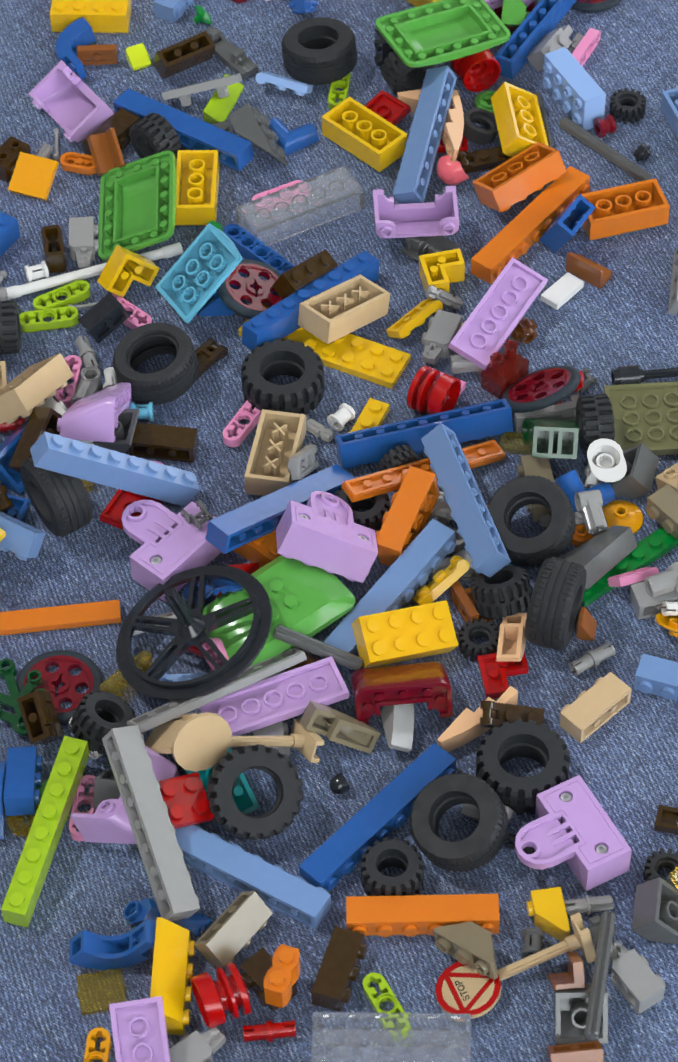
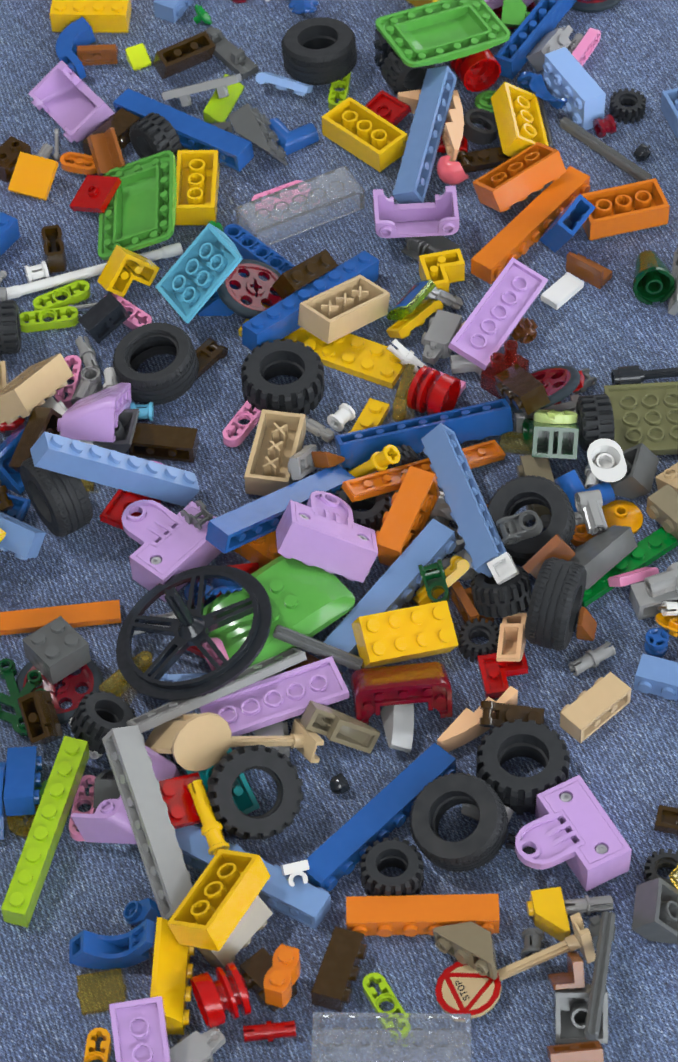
(56, 650): none -> dark grey brick
(83, 240): light grey hinge -> none
(95, 193): none -> red plate
(211, 828): none -> yellow pin
(219, 899): none -> yellow brick
(295, 869): none -> white tile
(325, 459): none -> dark orange slope
(378, 462): none -> yellow pin
(400, 401): none -> clear yellow hinge
(405, 355): none -> white pin
(411, 300): none -> clear neon green slope
(434, 578): none -> dark green piece
(503, 568): none -> white tile
(517, 527): none -> dark grey piece
(521, 389): none -> dark brown brick
(537, 85): none -> blue plant
(554, 548): none -> dark orange panel
(555, 417): none -> yellowish green tile
(635, 978): light grey hinge -> none
(652, 279): none -> dark green cone
(655, 636): none -> blue wheel

